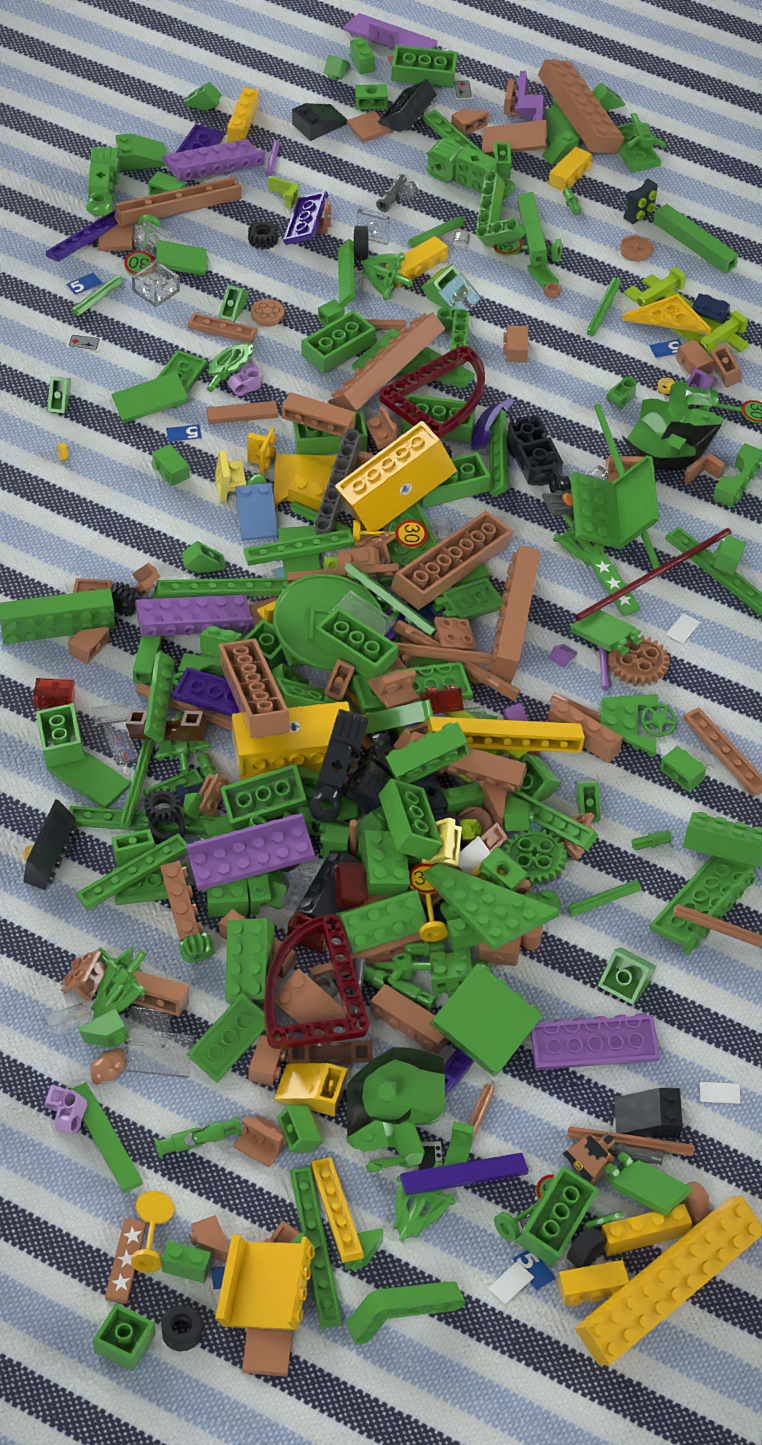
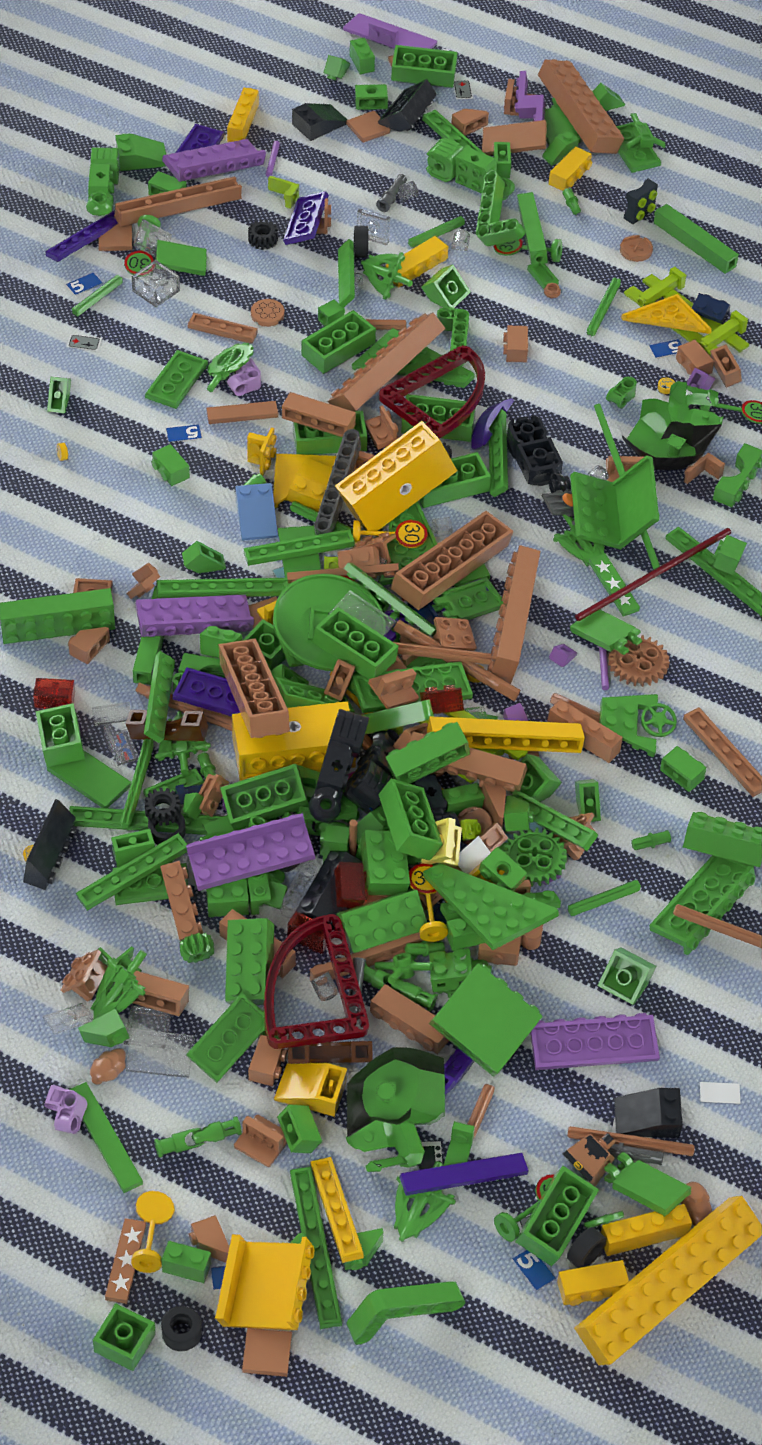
(124, 598): black tyre -> none
(149, 397): bright green tile -> none
(204, 97): bright green slope -> none
(228, 475): light yellow bracket -> none
(233, 302): bright green slope -> none
(283, 1234): nougat bracket -> none
(307, 1001): nougat slope -> none
(460, 293): clear tile -> none
(511, 1282): white sticker -> none
(683, 628): white sticker -> none

